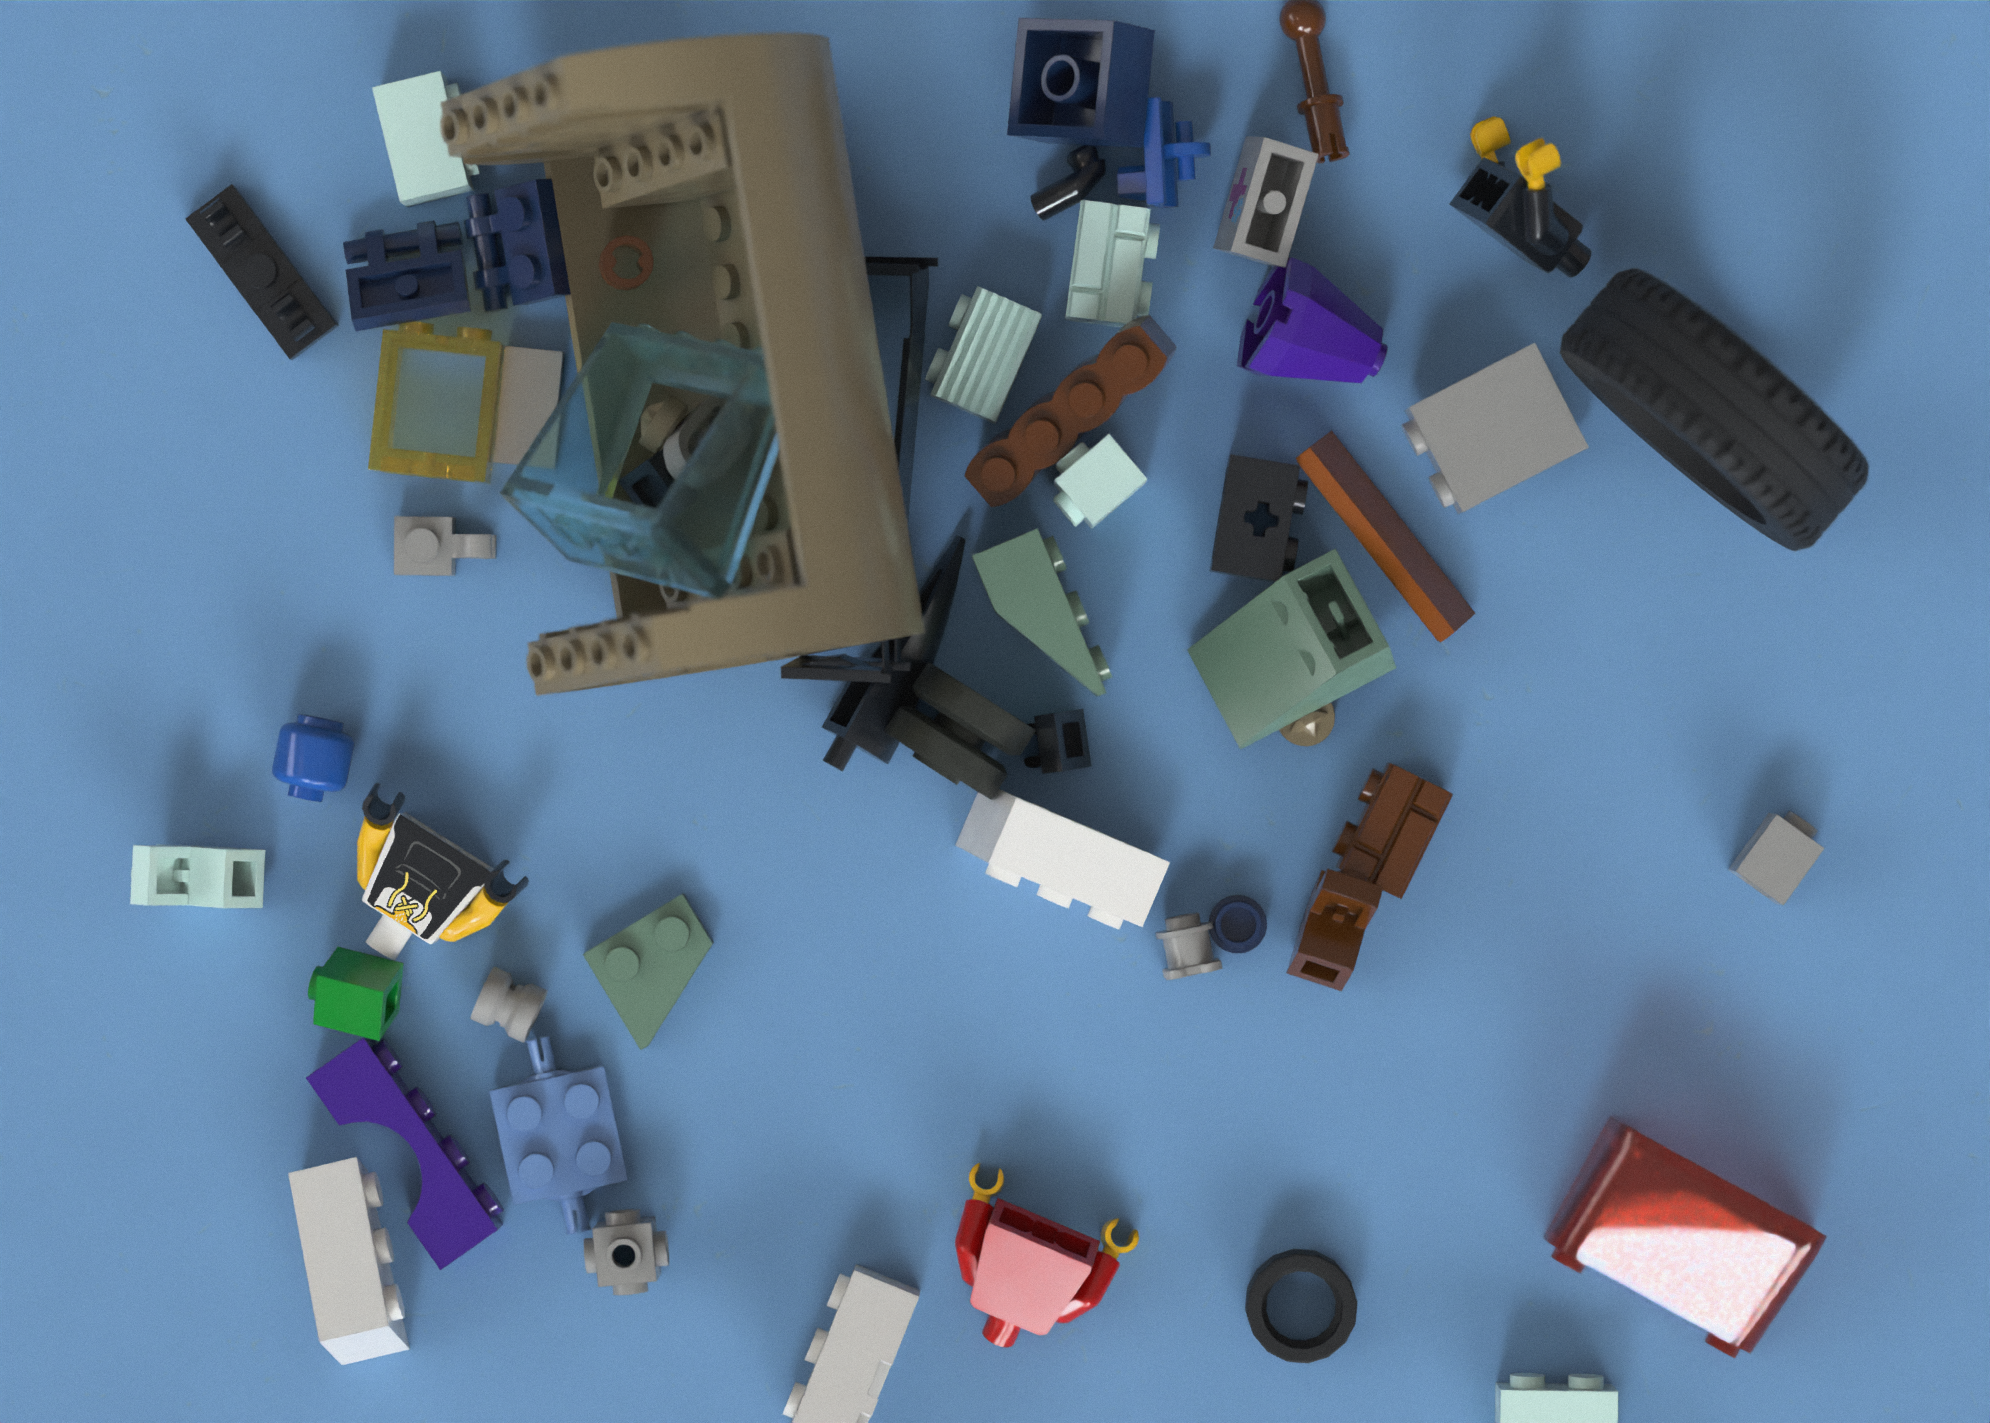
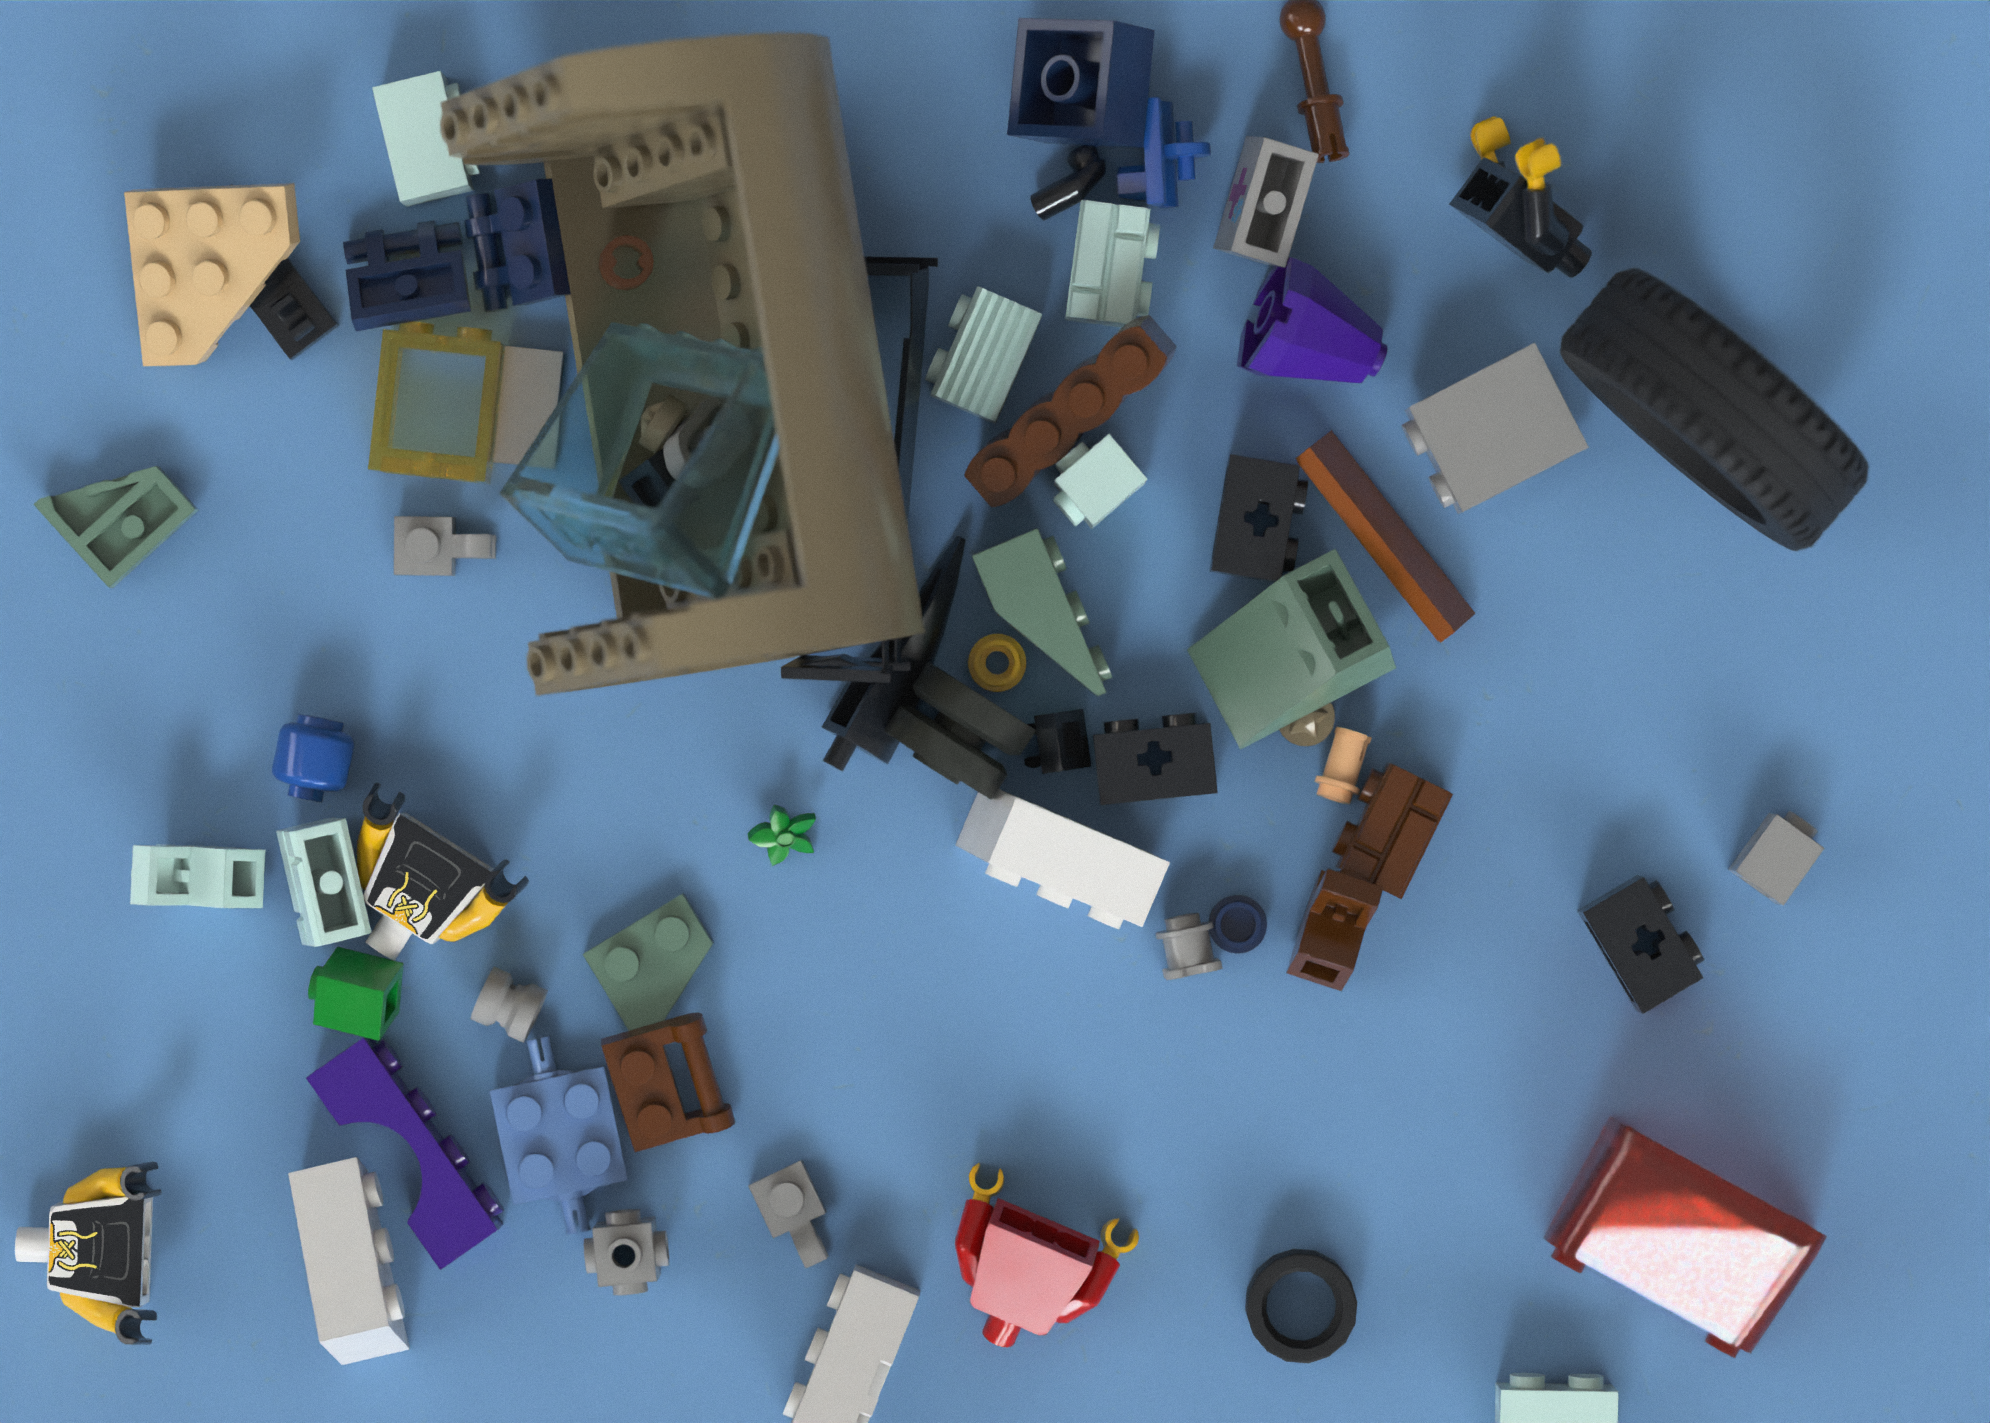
(100, 1249): none -> torso
(119, 520): none -> sand green wing
(203, 261): none -> tan plate
(323, 881): none -> light aqua brick
(649, 1088): none -> reddish brown plate
(782, 834): none -> green plant
(790, 1204): none -> light grey plate
(983, 676): none -> yellow plate
(1187, 774): none -> black brick
(1343, 766): none -> light nougat pin
(1613, 926): none -> black brick

